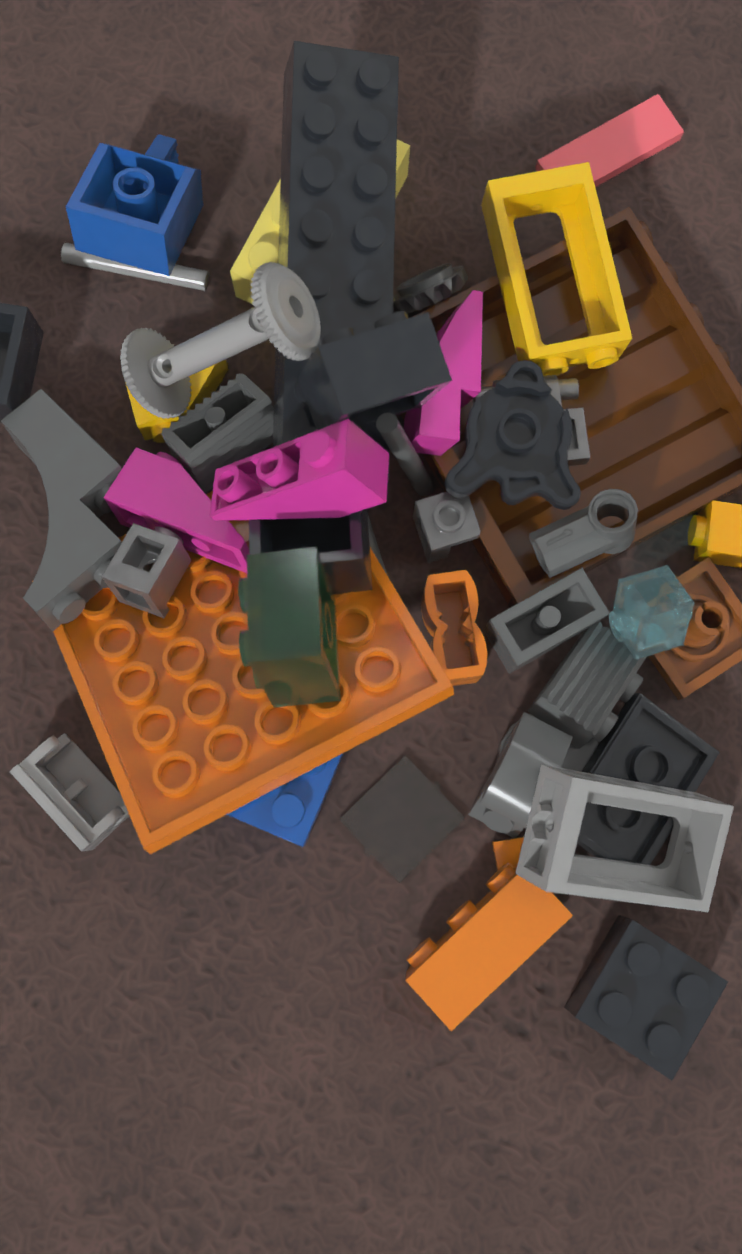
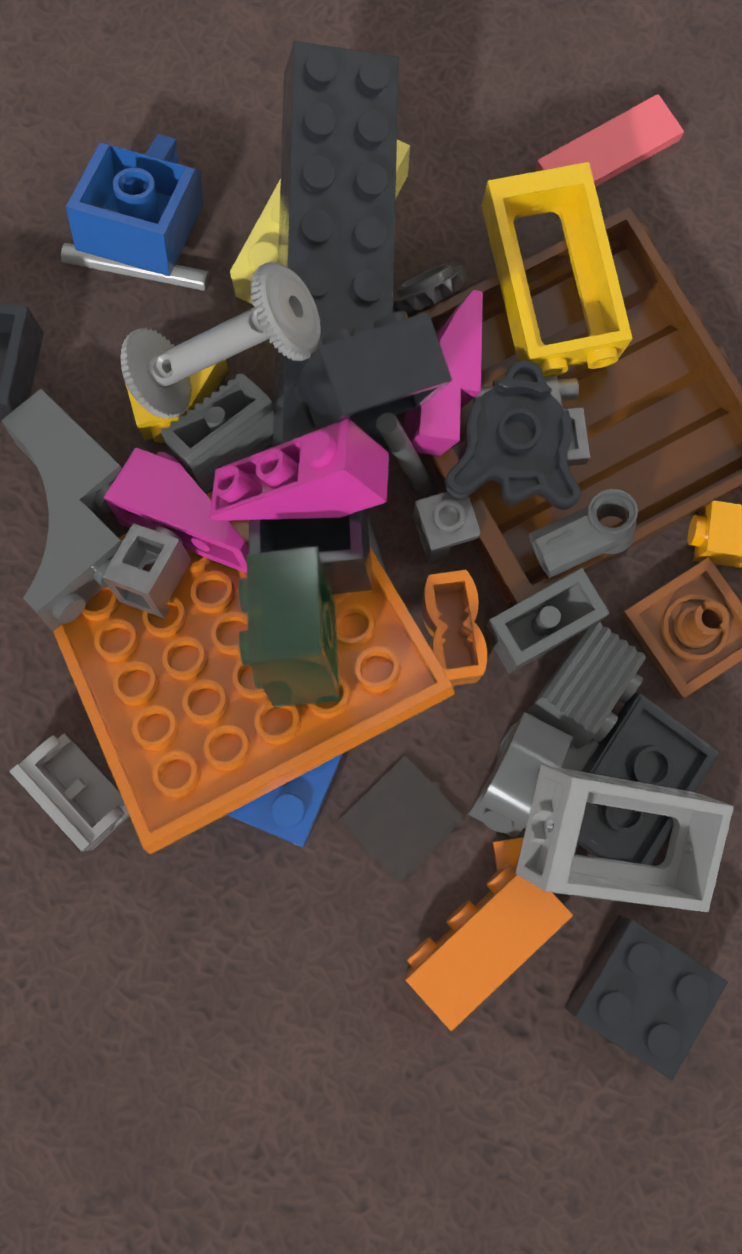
(651, 612): clear light blue brick -> none

